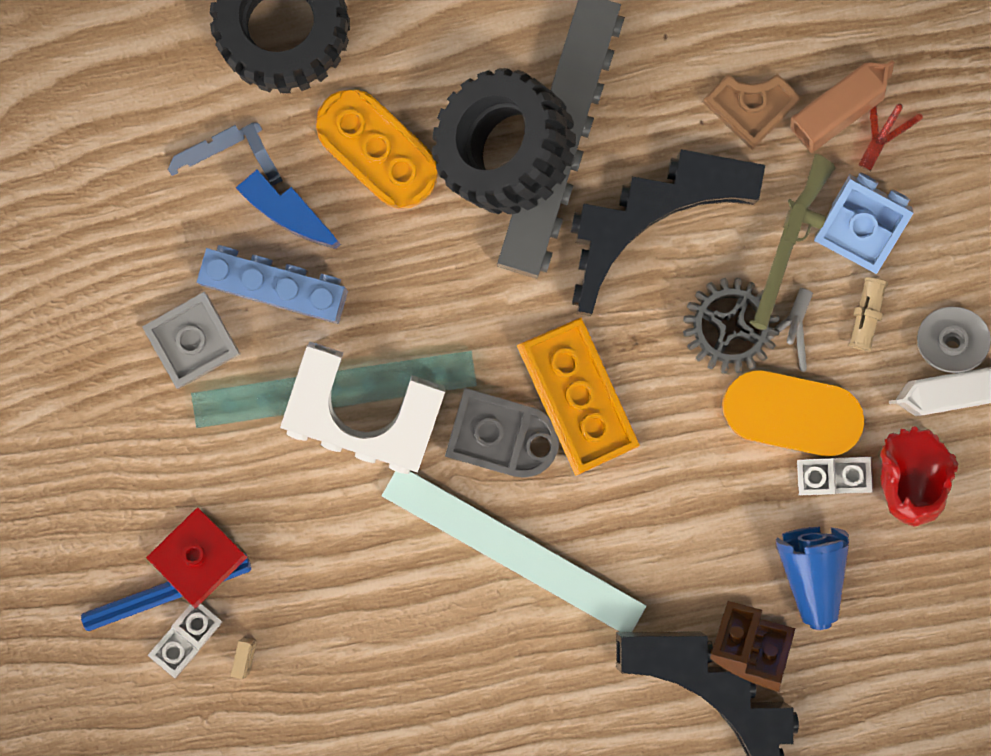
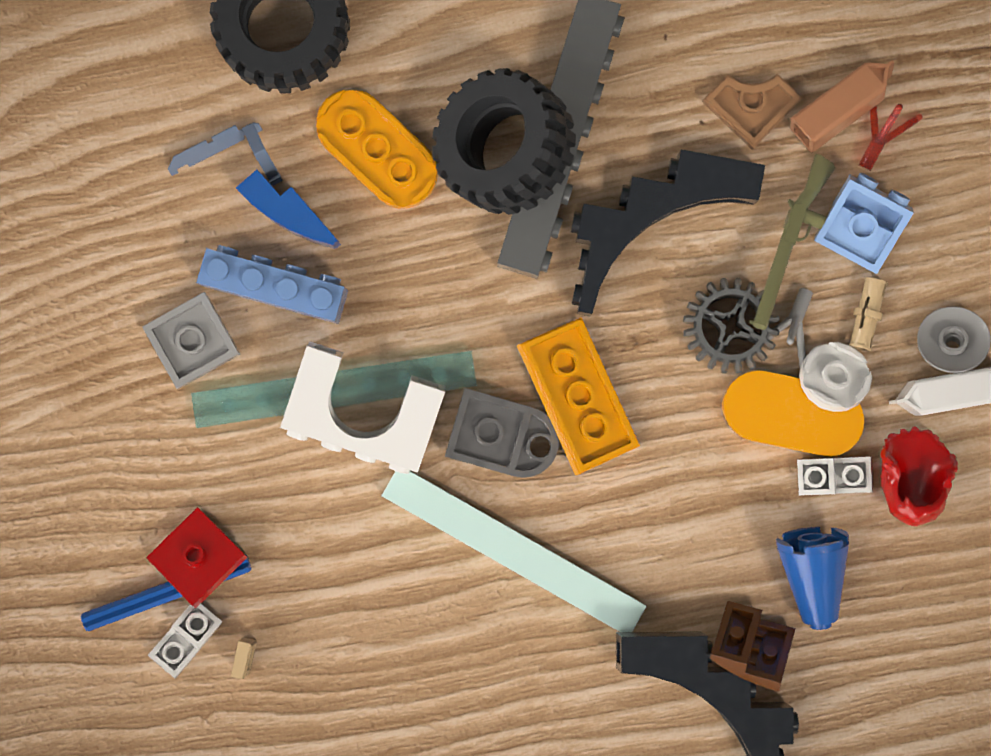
(835, 376): none -> white tile

